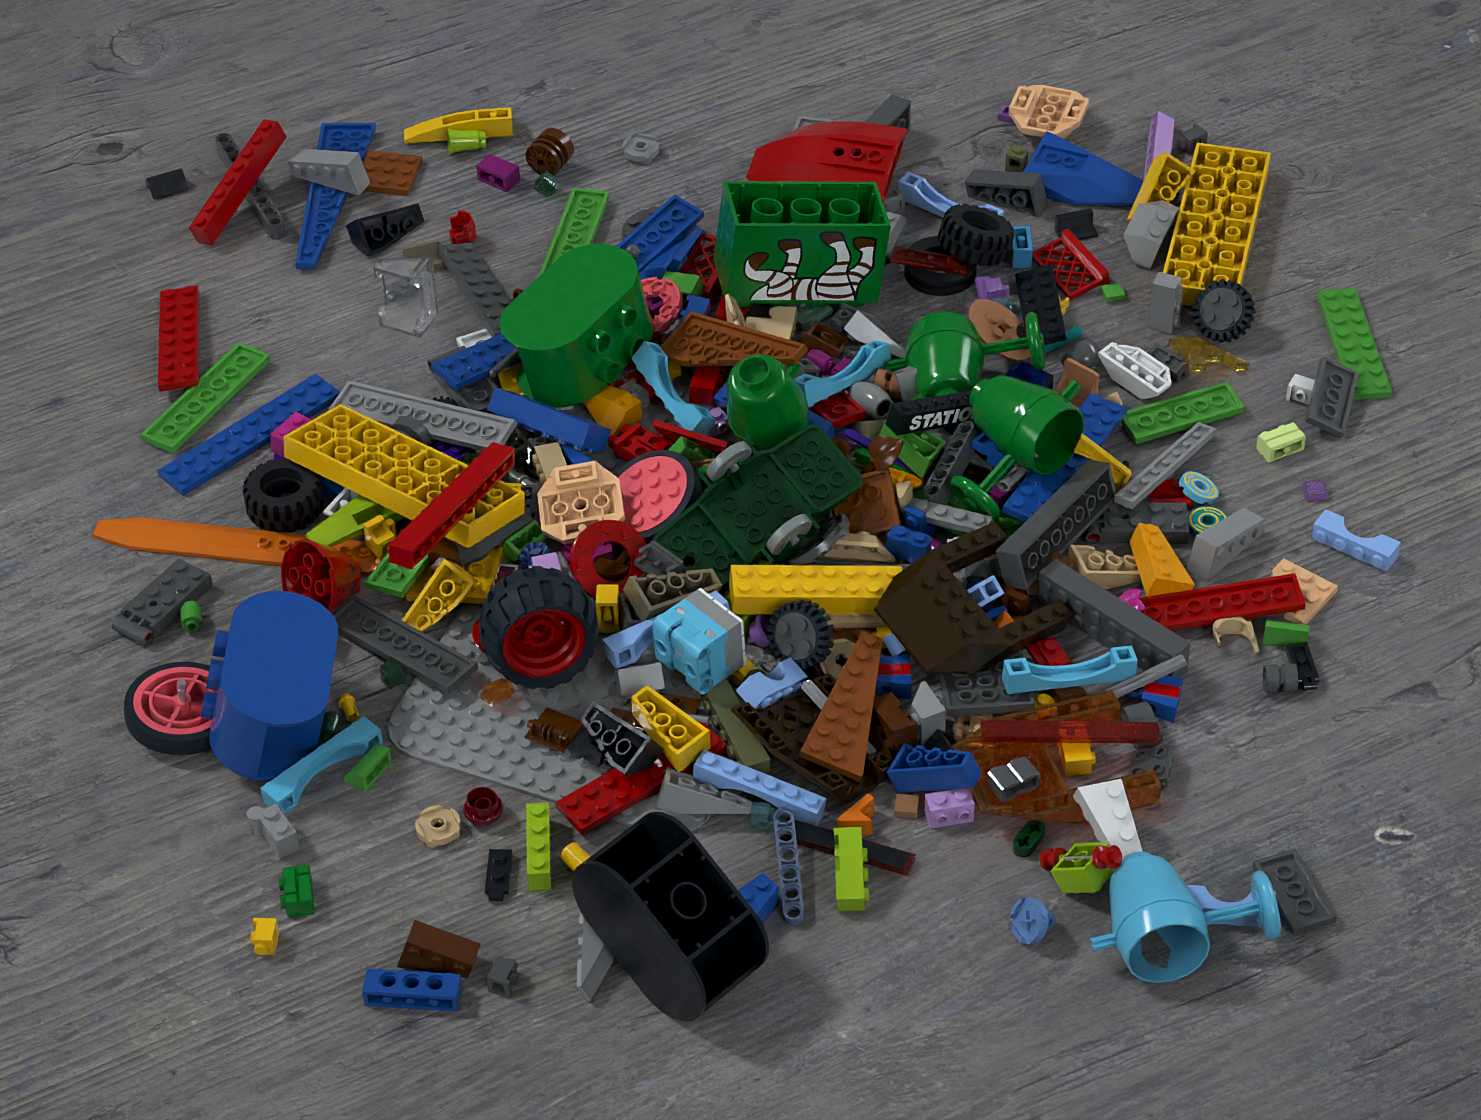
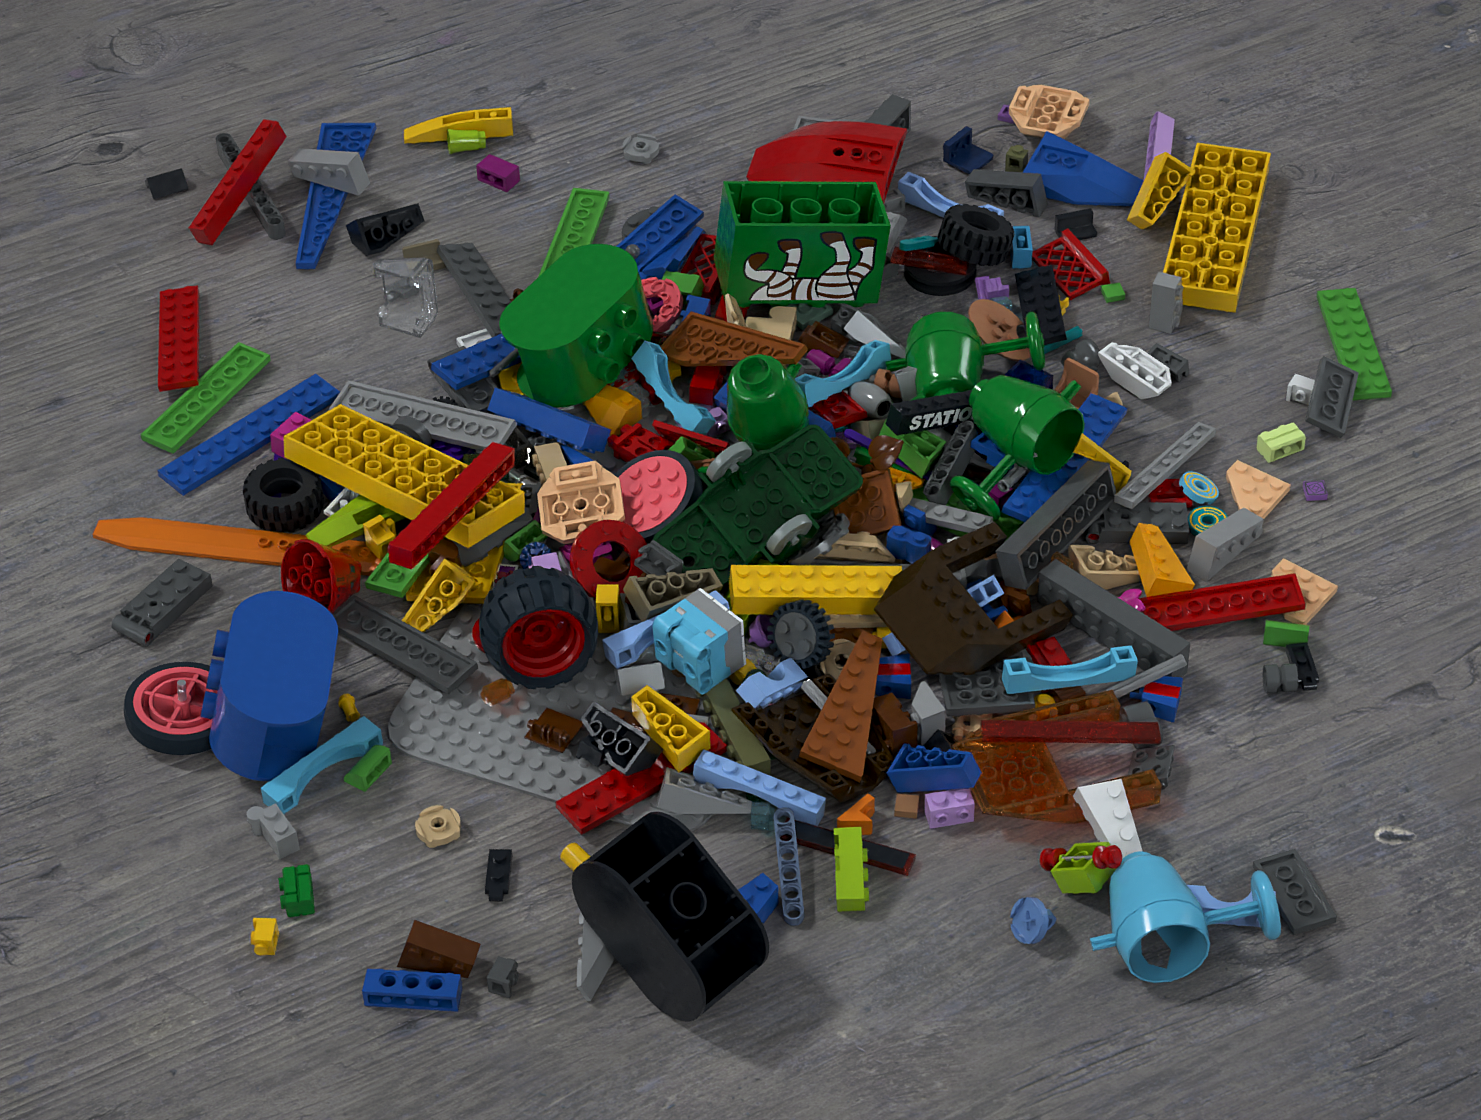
(191, 616): bright green brick -> none
(330, 726): clear green brick -> none
(391, 172): dark orange plate -> none
(393, 673): clear green plate -> none
(462, 228): red hair -> none
(483, 806): dark red piece -> none
(538, 846): lime arch -> none
(545, 184): clear green plate -> none
(549, 151): reddish brown wheel -> none
(918, 243): none -> teal piece
(963, 154): none -> dark blue bracket
(1013, 779): dark grey brick -> none
(1032, 840): dark green beam -> none
(1076, 758): yellow brick -> none
(1148, 231): light grey wedge -> none
(1182, 412): bright green plate -> none
(1191, 137): dark grey brick -> none
(1199, 352): clear yellow wing -> none
(1223, 311): wheel -> none
(1235, 625): tan helmet -> none
(1255, 488): none -> light nougat plate
(1376, 551): light blue arch -> none

